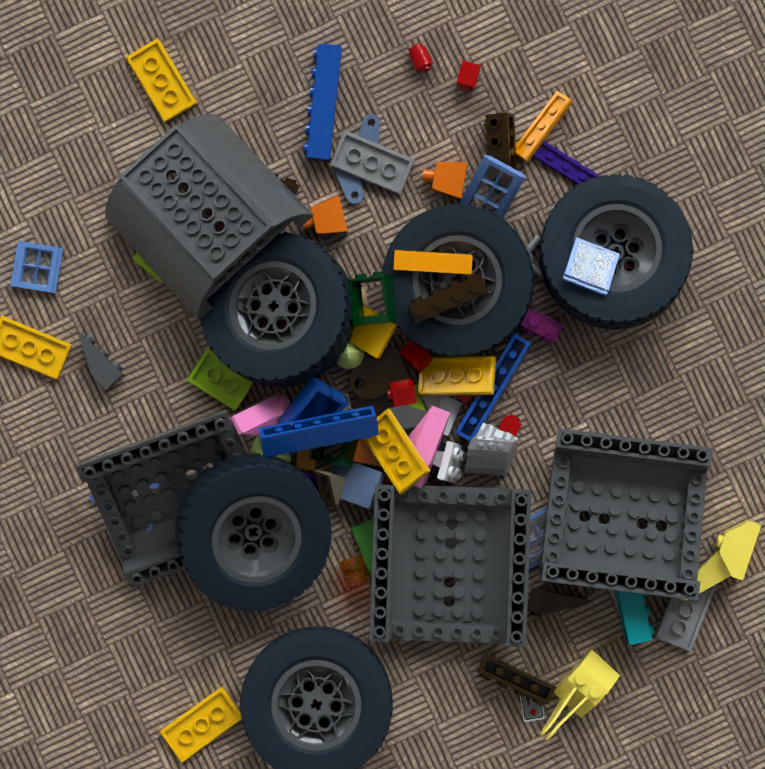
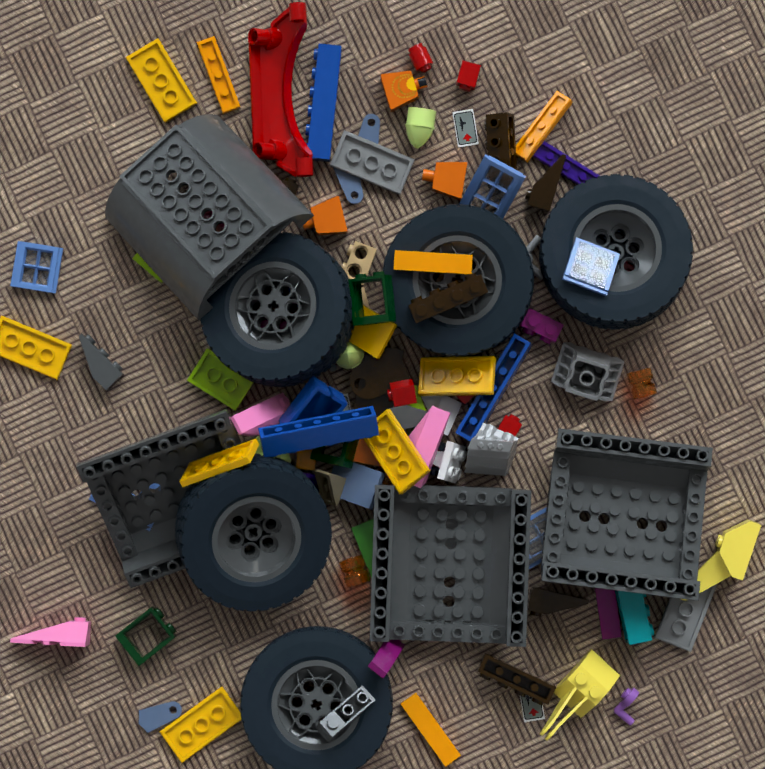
(67, 634): none -> bright pink wedge
(129, 645): none -> dark green window
(158, 715): none -> sand blue piece
(218, 75): none -> light orange tile
(219, 462): none -> yellow tile
(271, 70): none -> red panel
(345, 714): none -> dark grey slope
(362, 264): none -> tan brick
(386, 657): none -> magenta tile
(401, 88): none -> orange torso
(415, 356): red brick -> none
(419, 125): none -> yellowish green helmet
(430, 729): none -> light orange tile
(465, 128): none -> sticker
(544, 189): none -> dark brown slope
(587, 372): none -> light grey slope
(608, 613): none -> magenta tile
(628, 696): none -> medium lavender plate
(641, 383): none -> clear orange wheel

